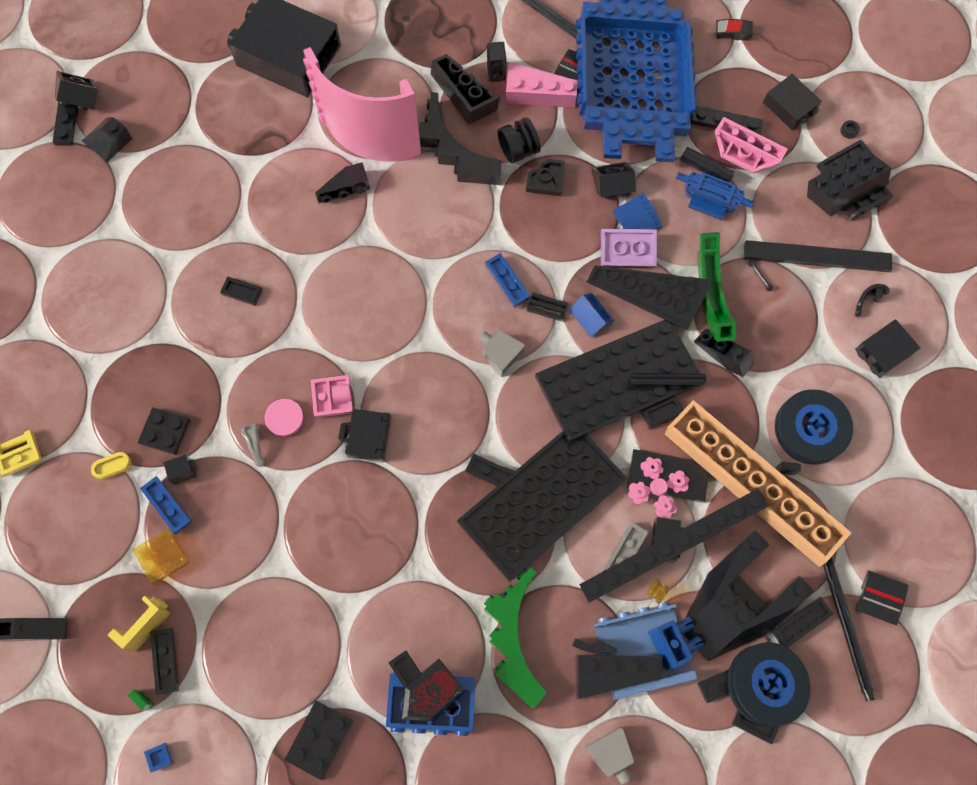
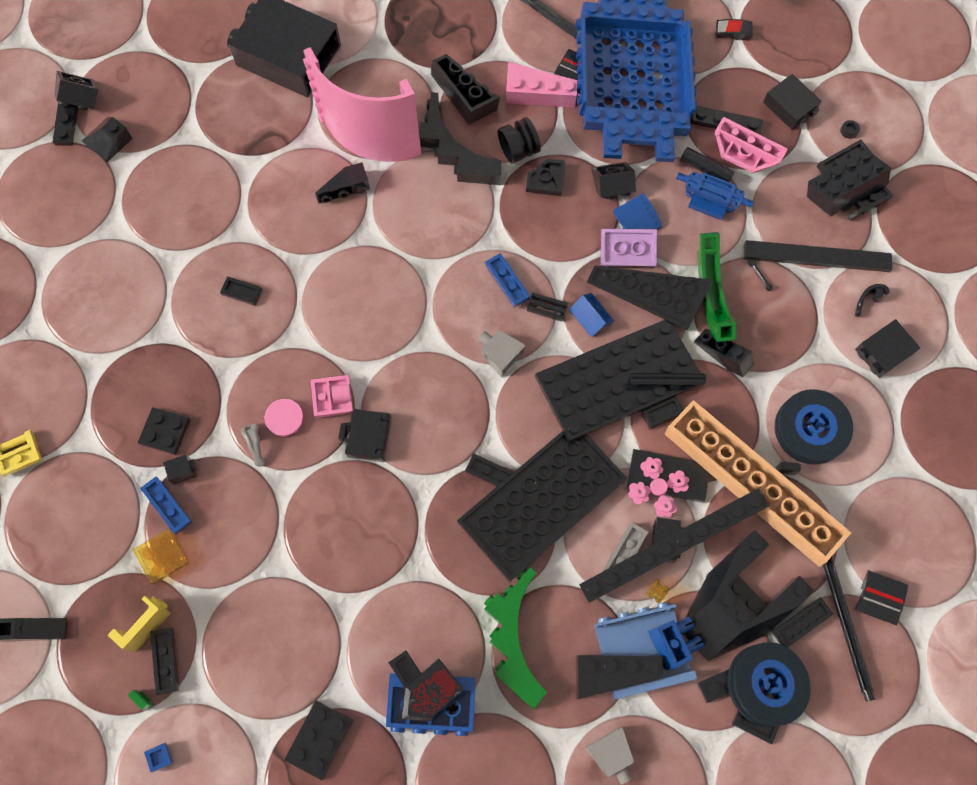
(111, 466): light yellow tile -> none
(496, 61): black brick -> none
(600, 647): black slope -> none

